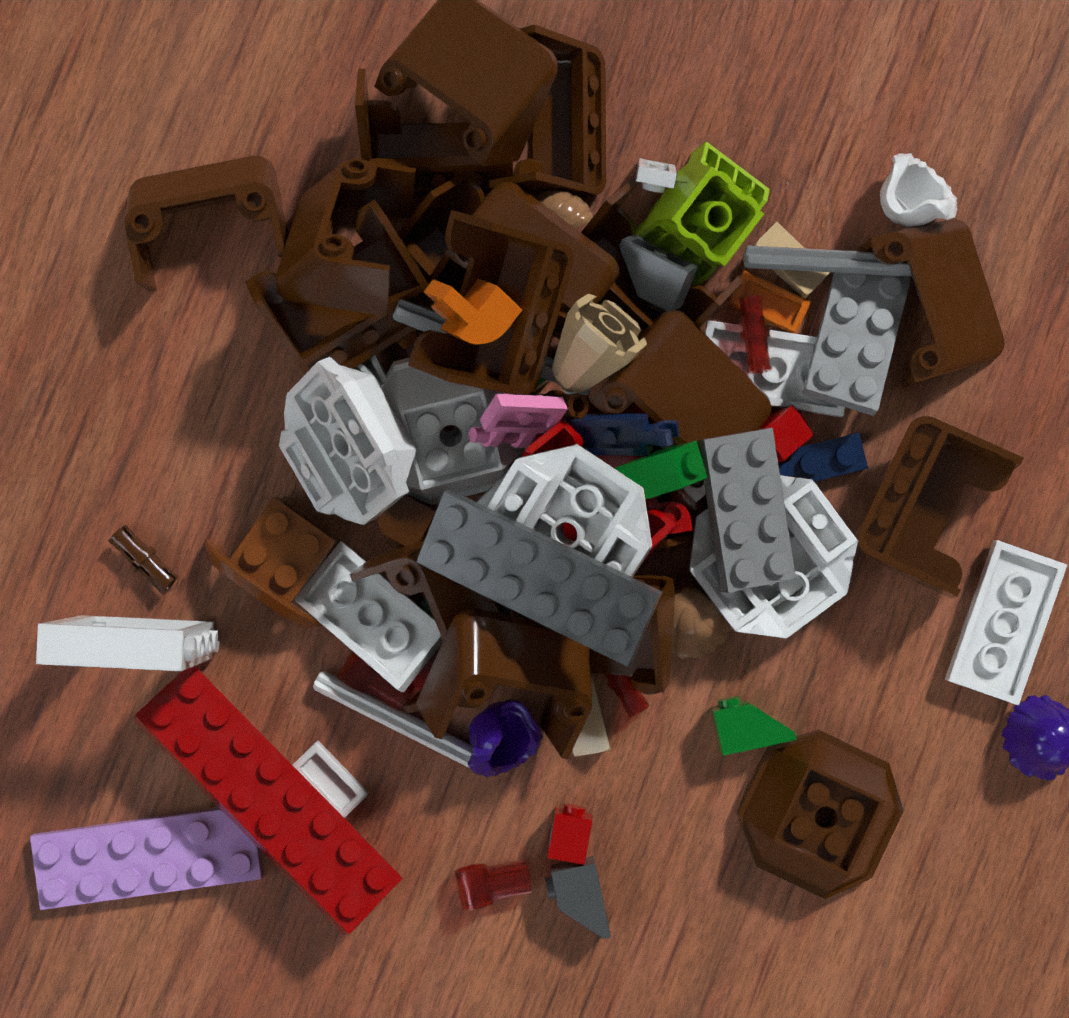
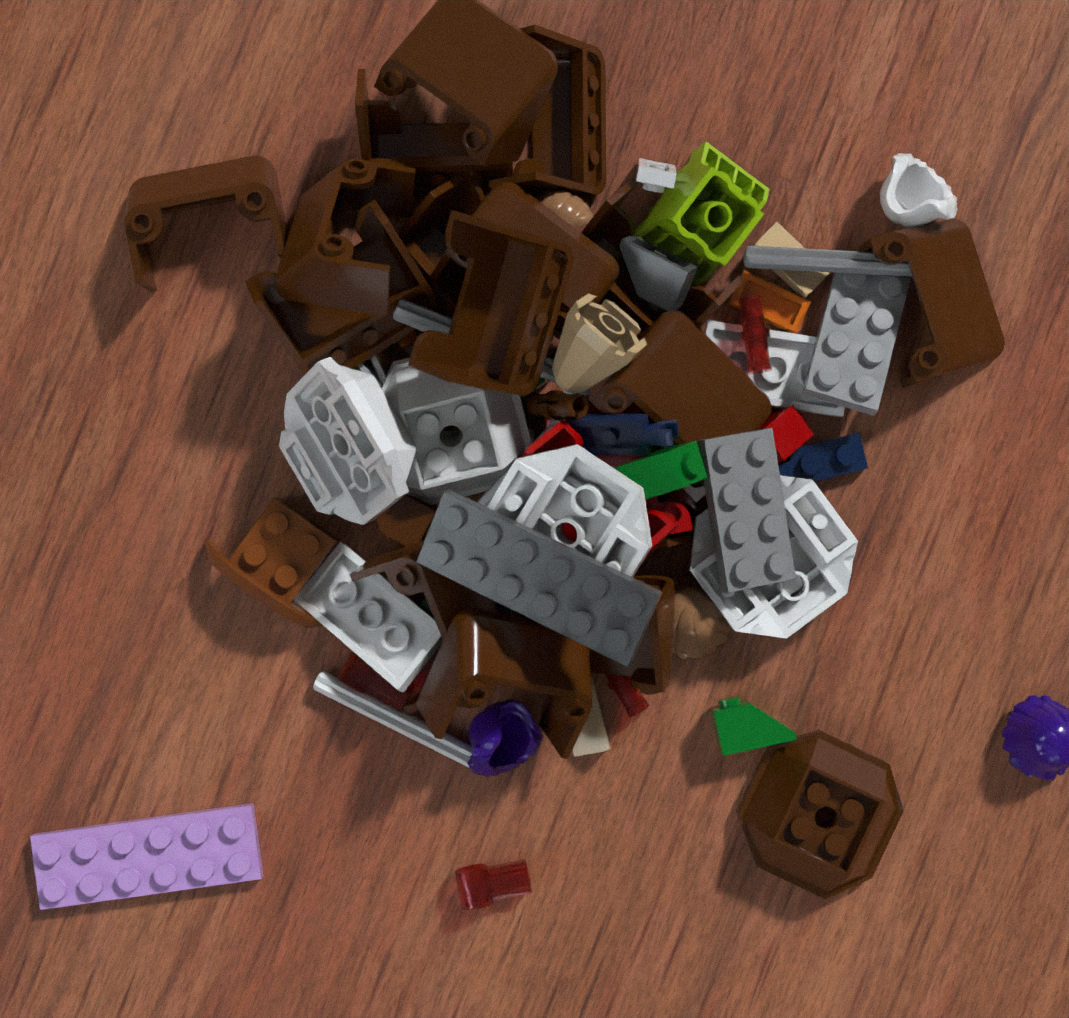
(126, 642): white window -> none
(143, 559): reddish brown pin -> none
(268, 799): red brick -> none
(331, 779): white tile -> none
(478, 316): orange brick -> none
(517, 419): bright pink plate -> none
(570, 834): red brick -> none
(579, 894): dark grey slope -> none
(920, 495): reddish brown windscreen -> none
(1006, 622): white plate -> none

